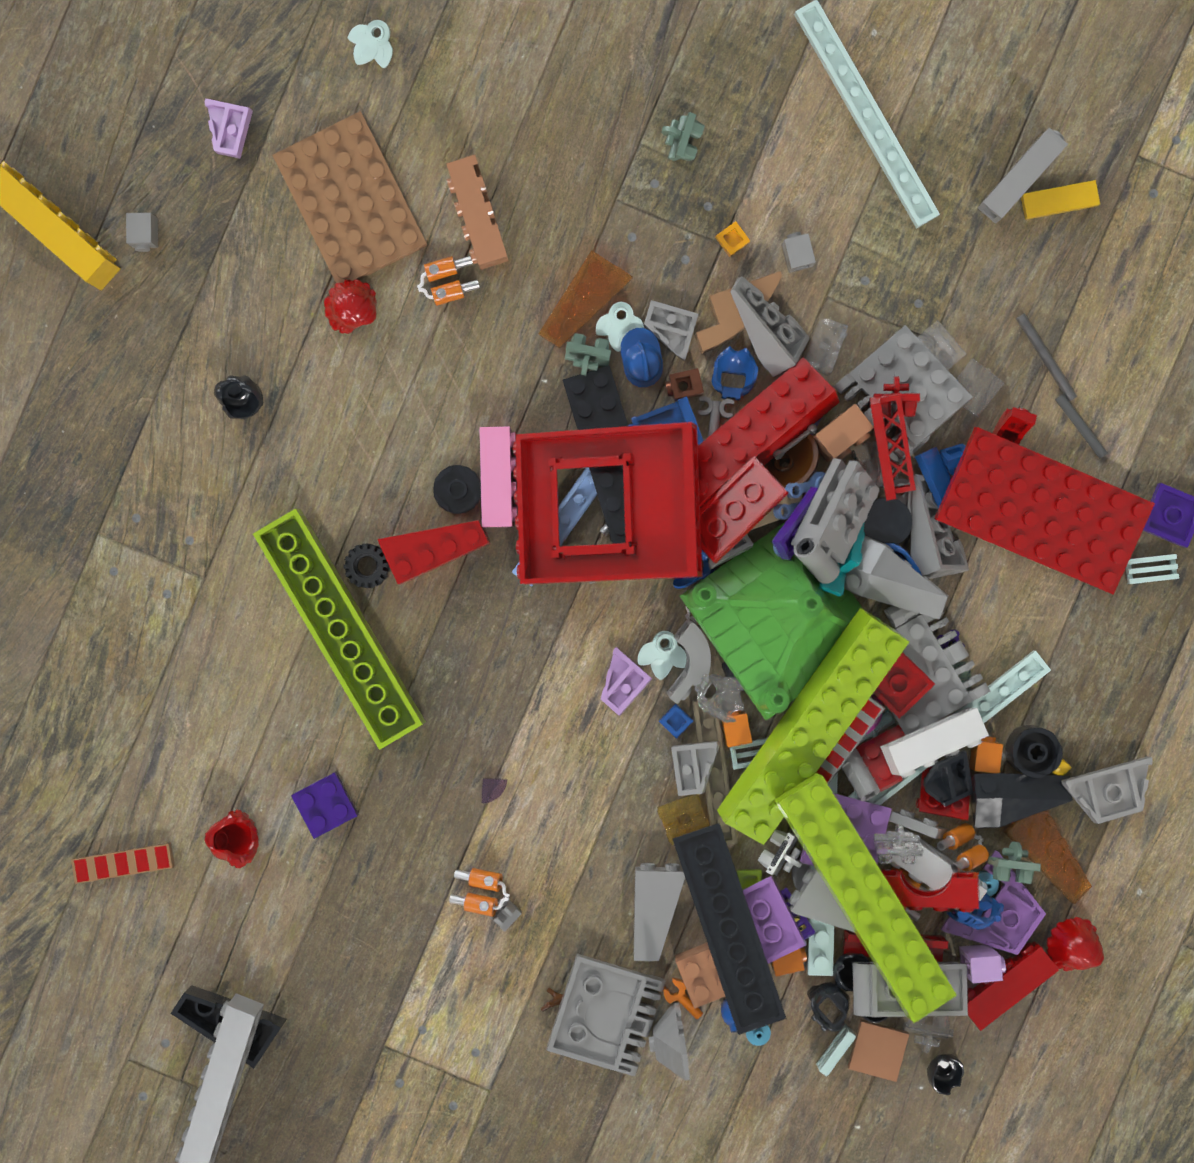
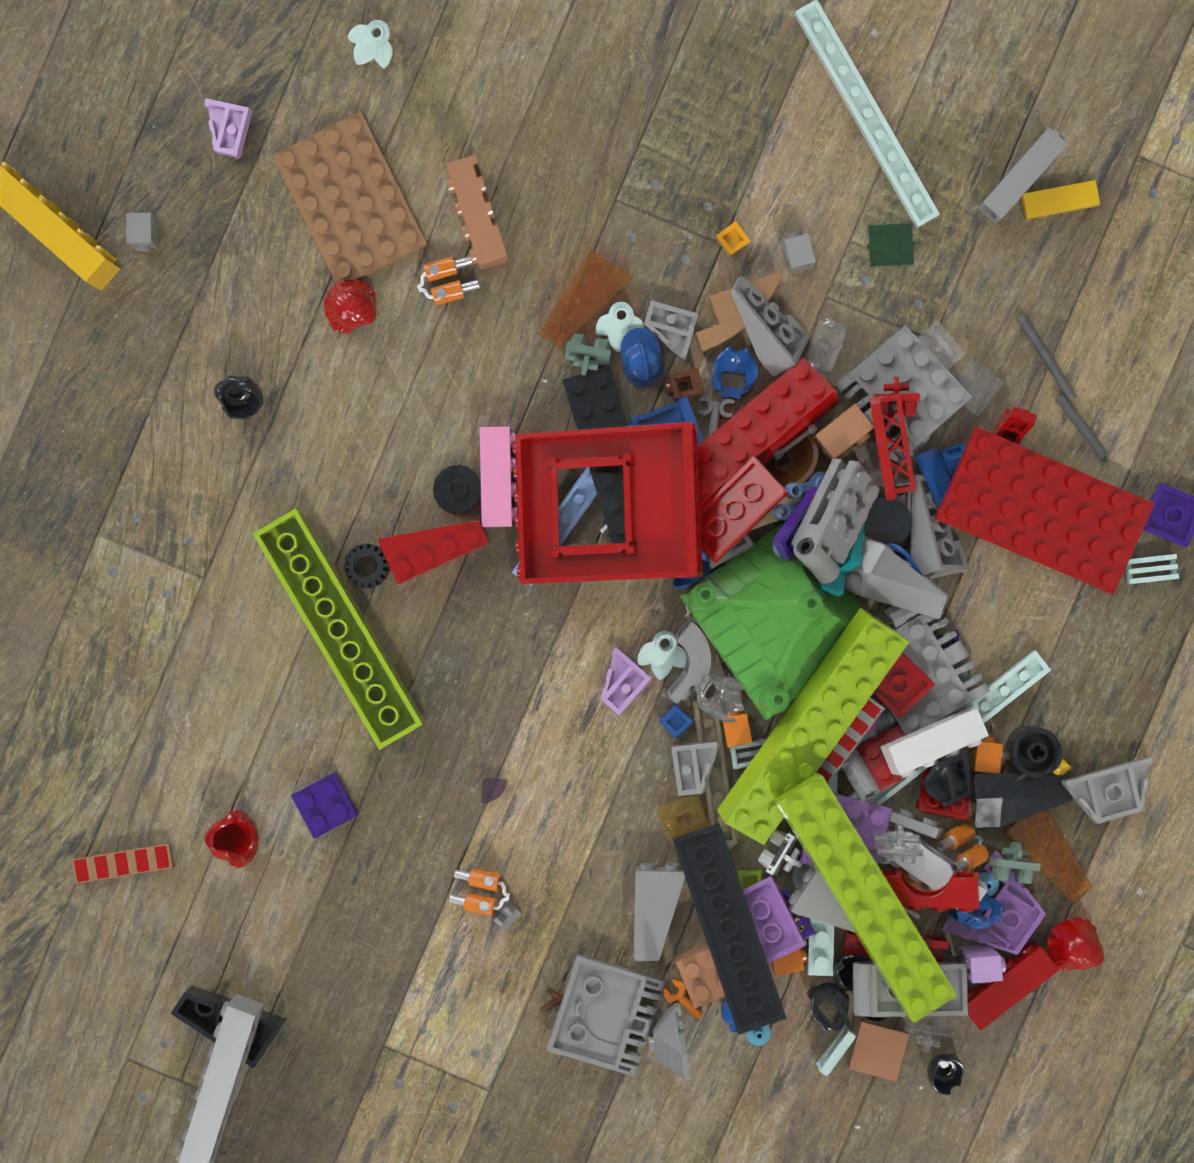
(678, 137): sand green hips -> none
(890, 245): none -> clear green piece

